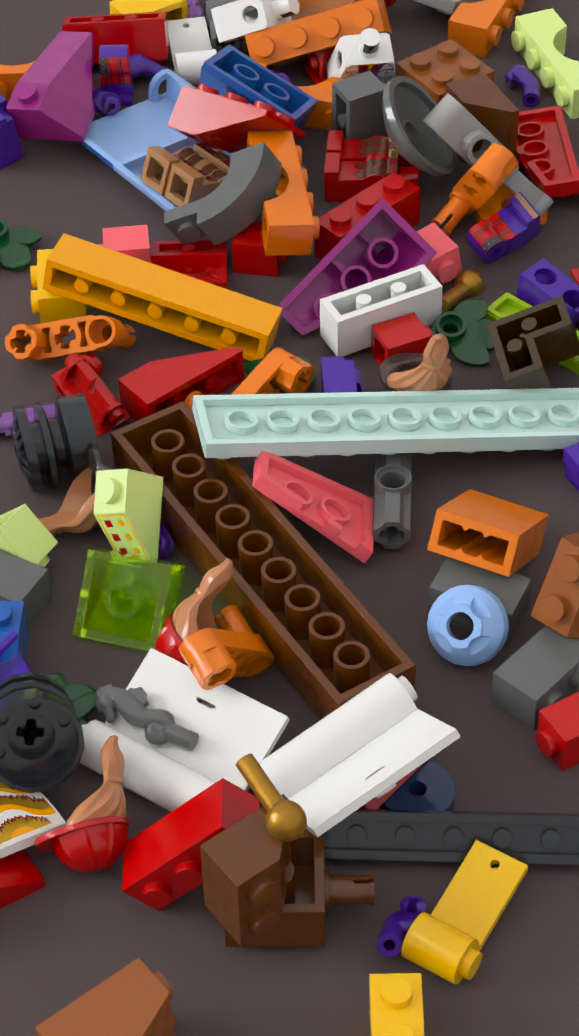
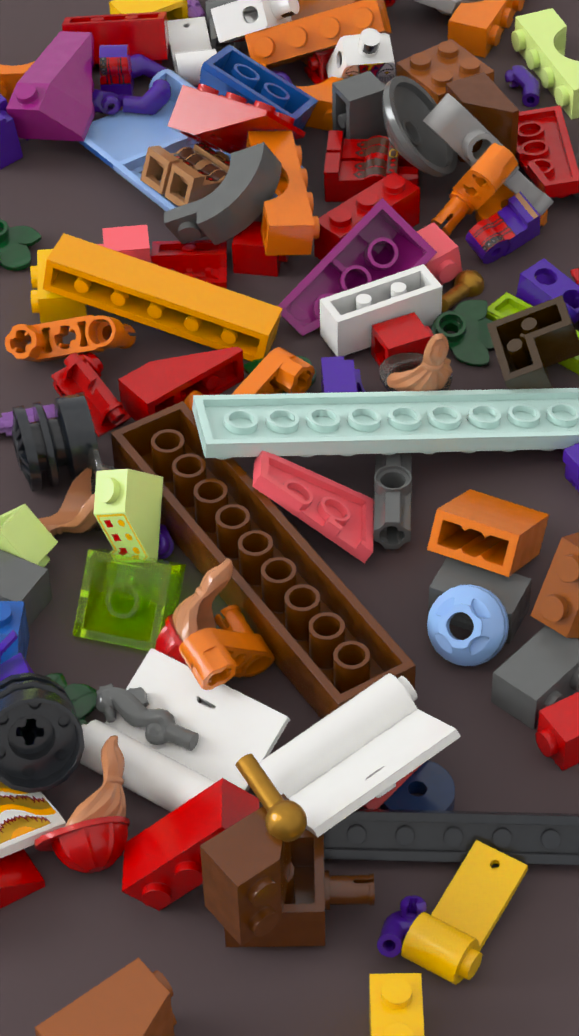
(151, 101): none -> dark purple arm

